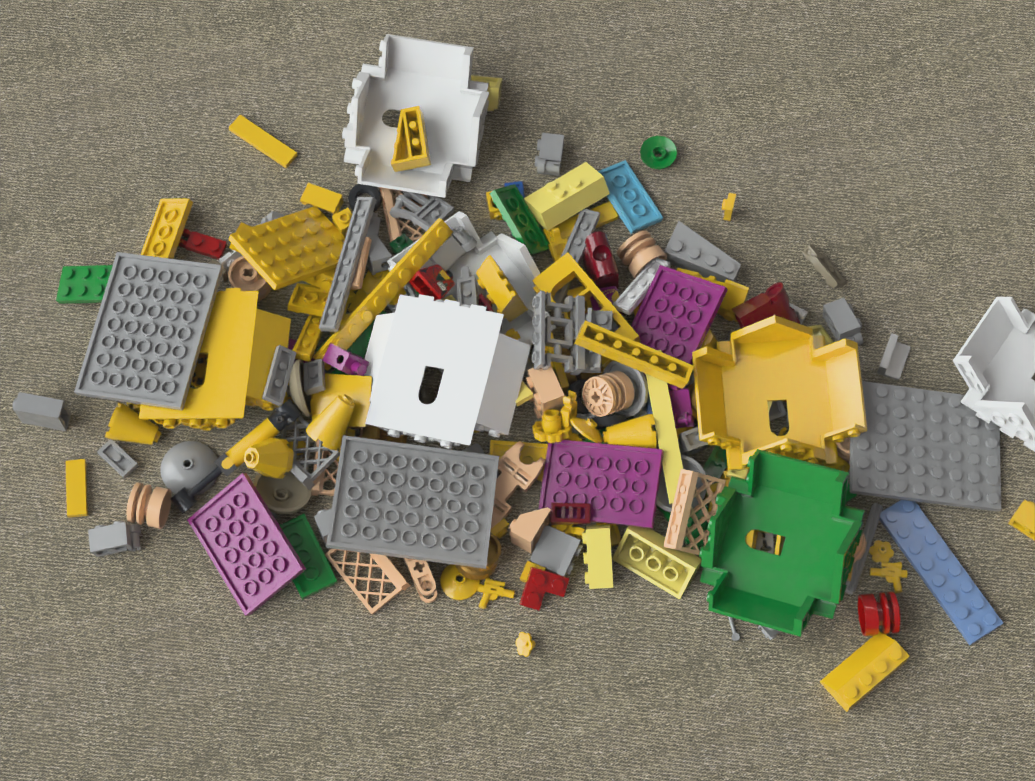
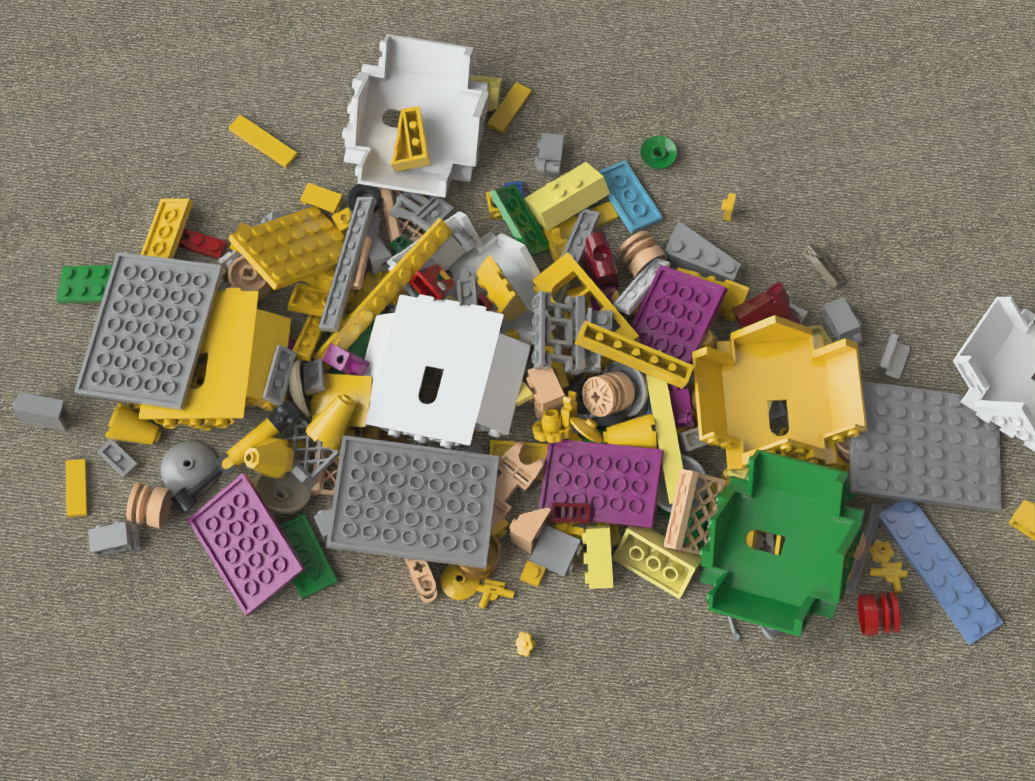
(388, 569): light nougat fence -> none
(509, 108): none -> yellow tile
(540, 582): red plate -> none
(716, 463): dark green hinge -> none
(864, 670): yellow slope -> none

